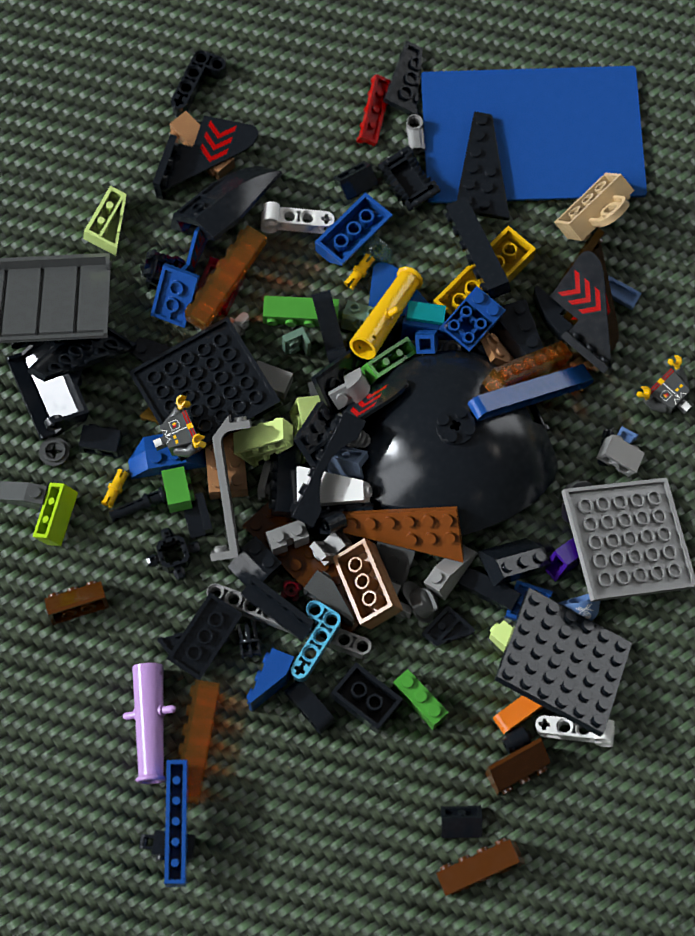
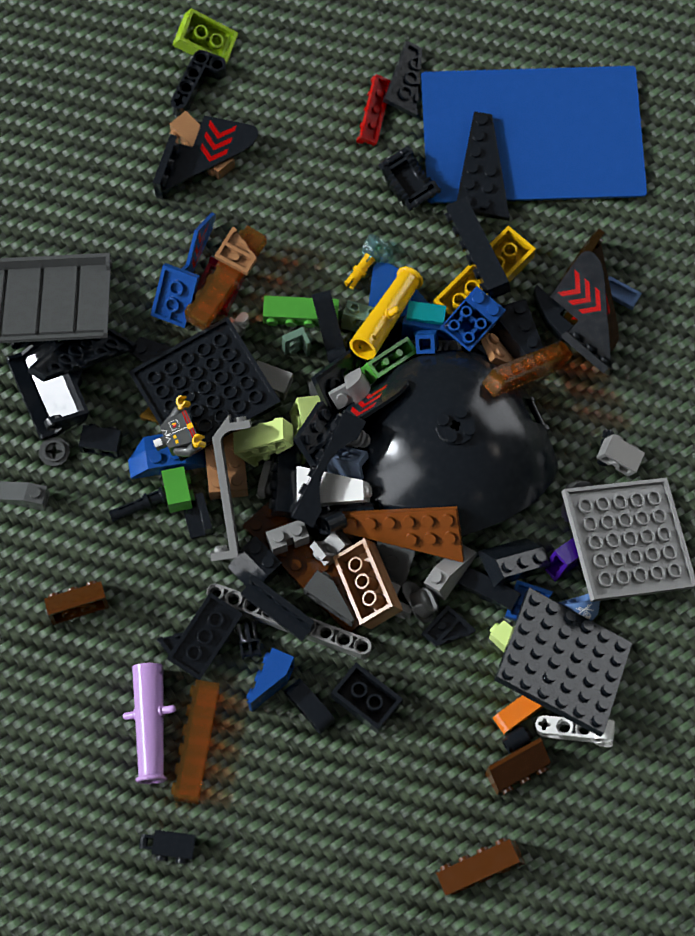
(55, 514): lime brick -> none
(106, 222): yellowish green wedge -> none
(115, 488): yellow pin -> none
(153, 266): black piece -> none
(176, 567): black piece -> none
(176, 823): blue brick -> none
(205, 34): none -> lime slope
(225, 201): black wedge -> none
(236, 253): none -> medium nougat wing
(274, 219): white piece -> none
(296, 587): dark red plate -> none
(312, 643): medium azure beam -> none
(352, 230): blue slope -> none
(356, 179): black panel -> none
(415, 134): light grey piece -> none
(420, 699): bright green brick -> none
(461, 821): black panel -> none
(530, 392): blue beam -> none
(596, 207): tan brick -> none
(627, 435): medium blue tile -> none
(669, 390): dark grey torso -> none

